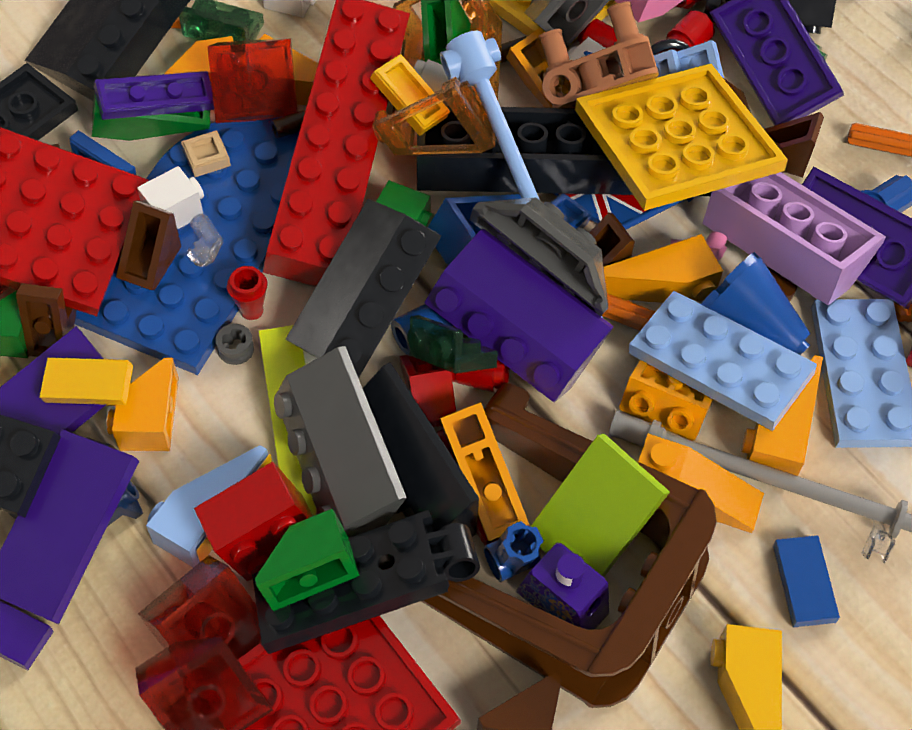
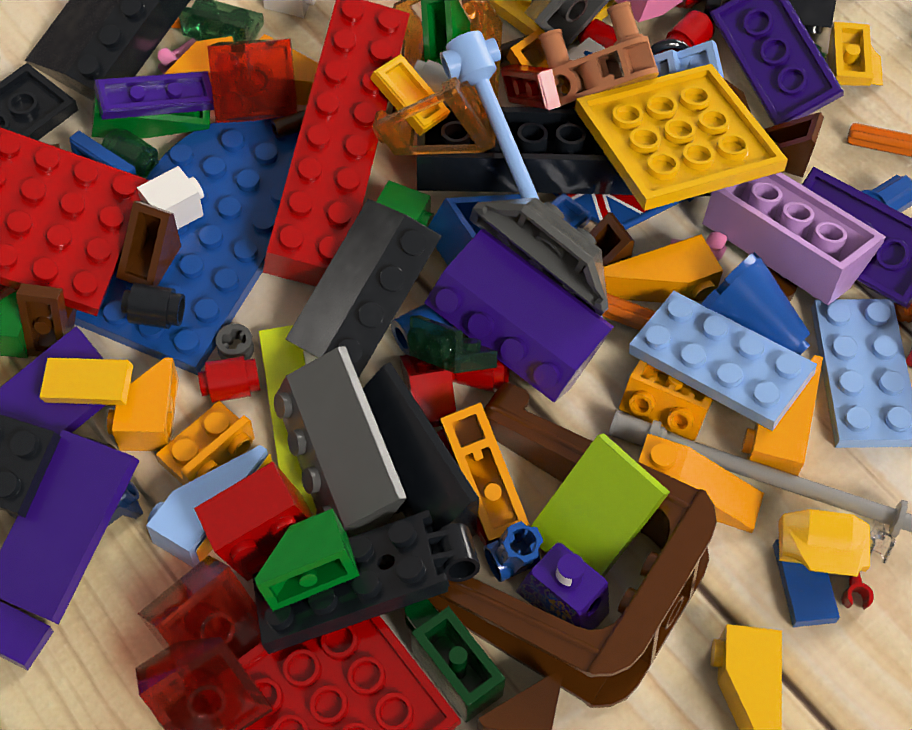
(133, 150): none -> clear green brick
(153, 306): none -> black brick
(169, 57): none -> bright pink hand
(205, 153): tan tile -> none
(207, 444): none -> light orange bracket
(208, 244): clear arm -> none
(229, 379): none -> red brick
(248, 290): red cone -> none
(453, 659): none -> dark green brick
(530, 86): none -> red tile
(825, 541): none -> yellow slope
(852, 55): none -> yellow slope
(857, 586): none -> red hand

